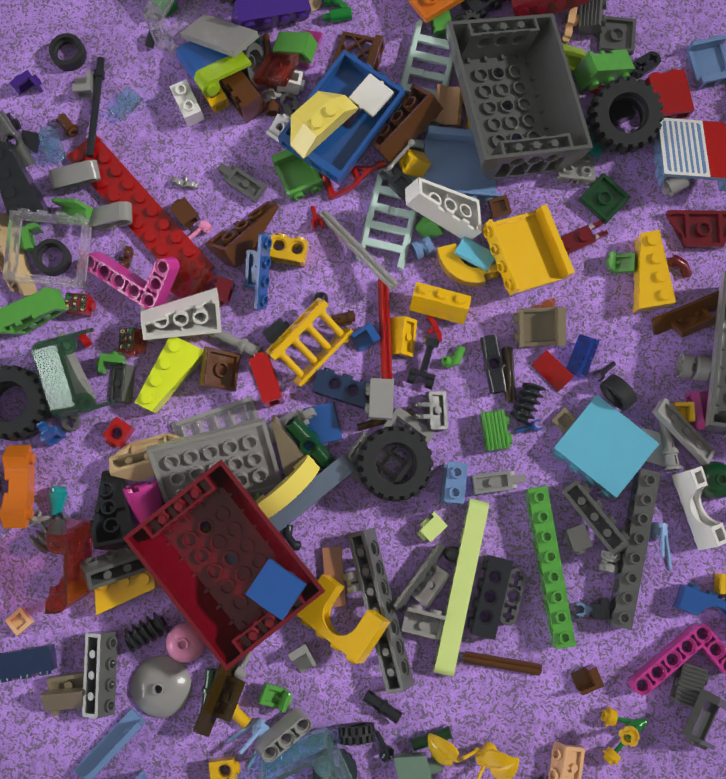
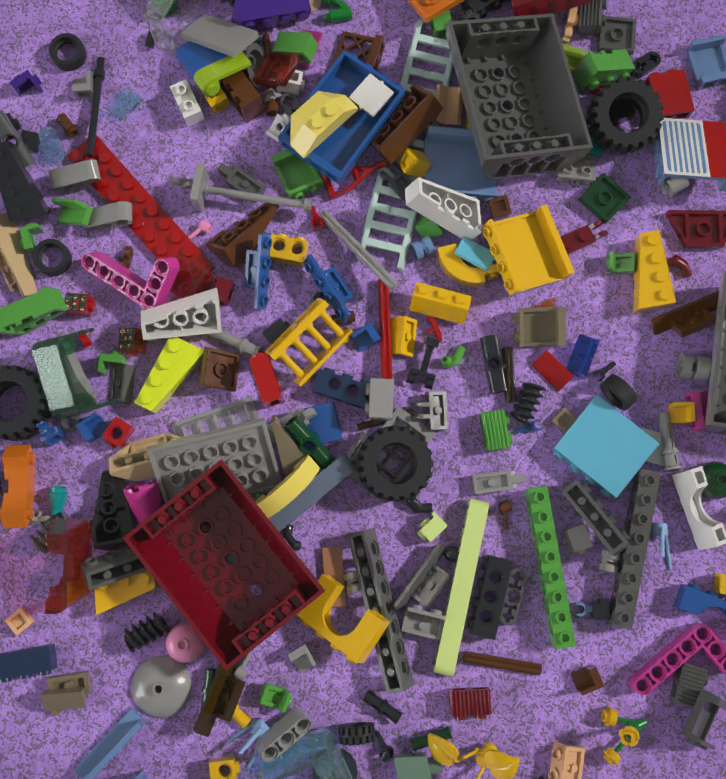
(13, 244): clear window -> none
(92, 427): none -> blue panel
(99, 674): dark grey brick -> none
(184, 213): reddish brown brick -> none
(201, 188): none -> light grey tile
(276, 589): blue slope -> none
(332, 286): none -> blue bracket
(411, 143): light grey hinge -> none
(418, 507): none -> black arm
(454, 483): medium blue panel -> none
(469, 702): none -> dark red brick
(505, 507): none -> reddish brown hand
(683, 431): light grey plate -> none

